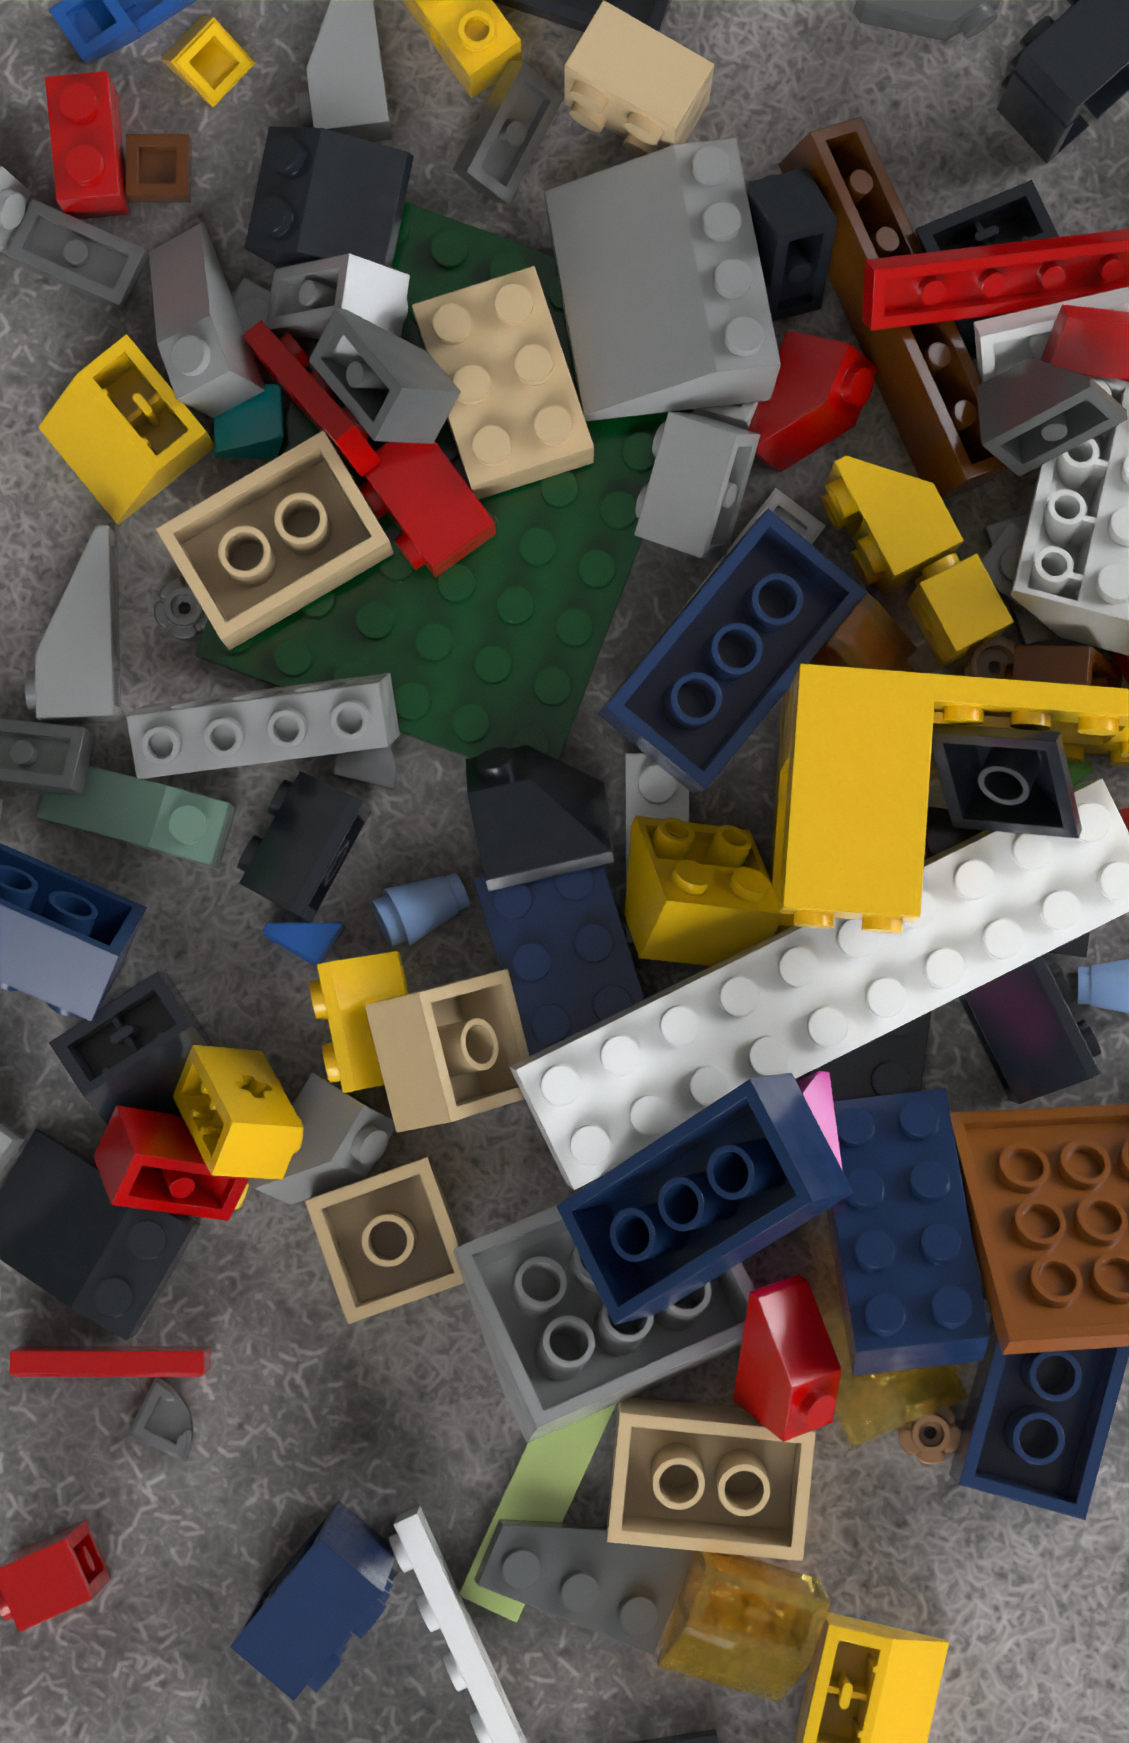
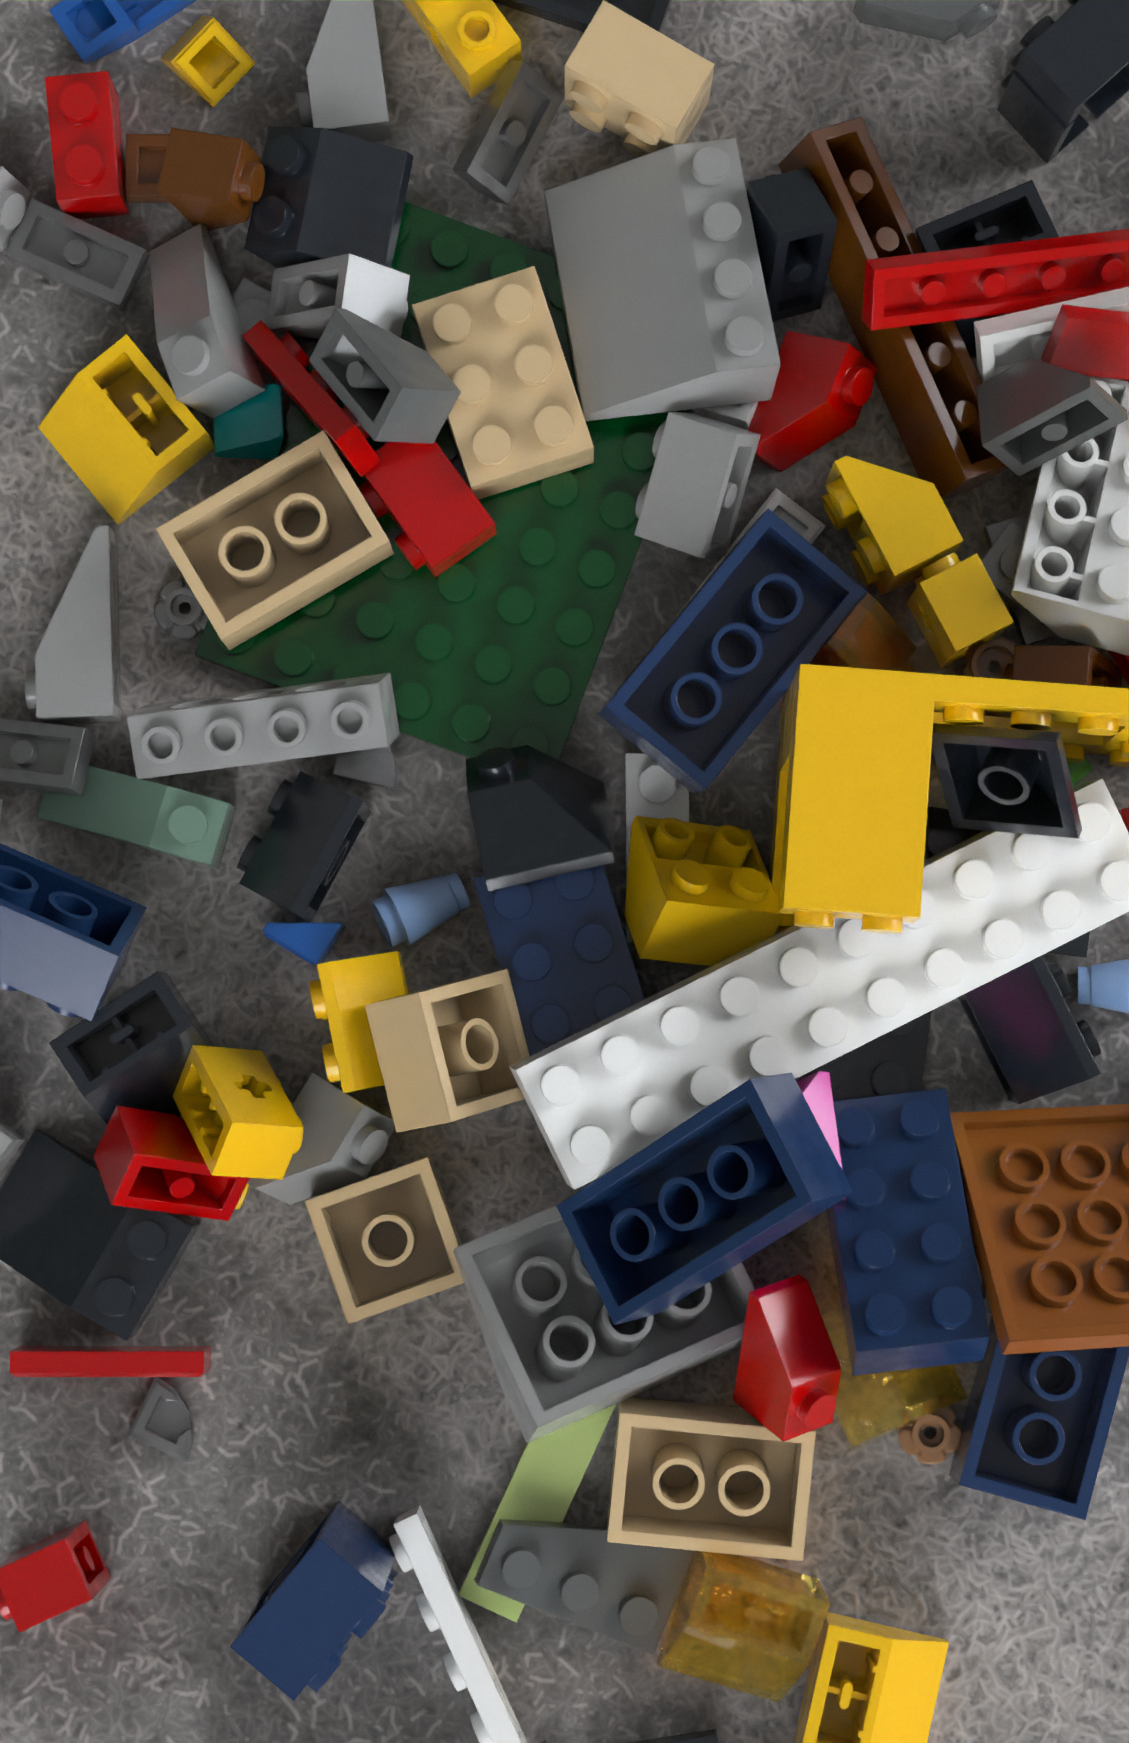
(211, 178): none -> reddish brown slope

